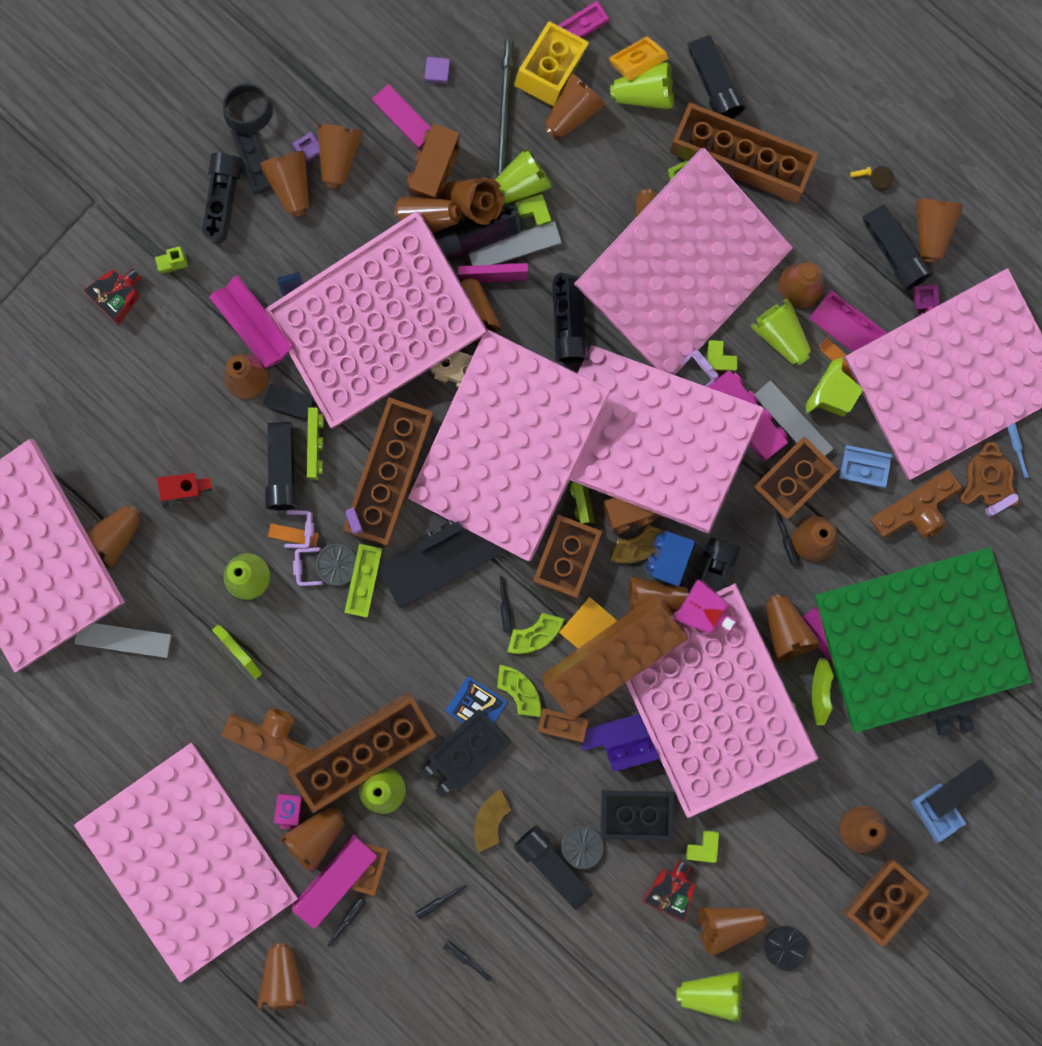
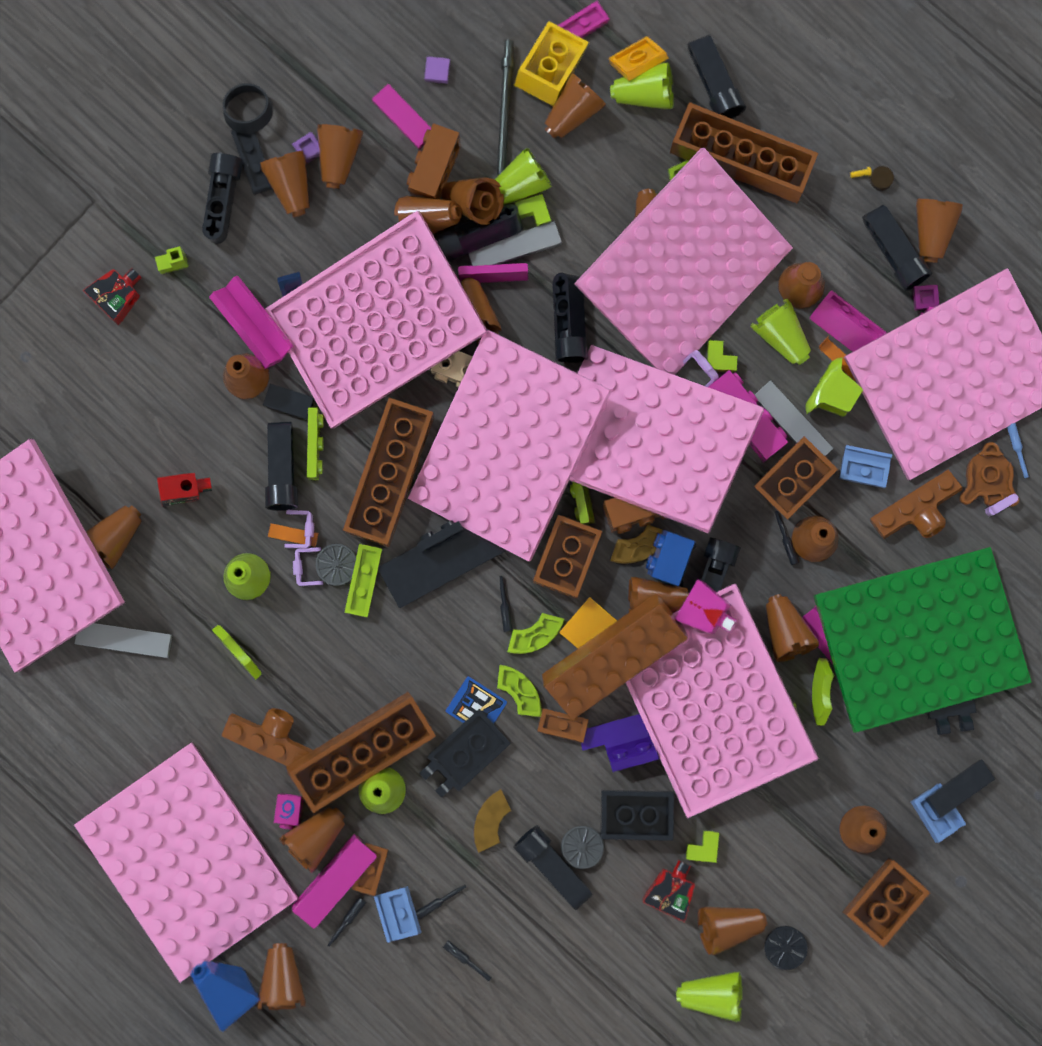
(224, 990): none -> blue slope
(354, 521): medium lavender tile -> none
(397, 914): none -> medium blue plate

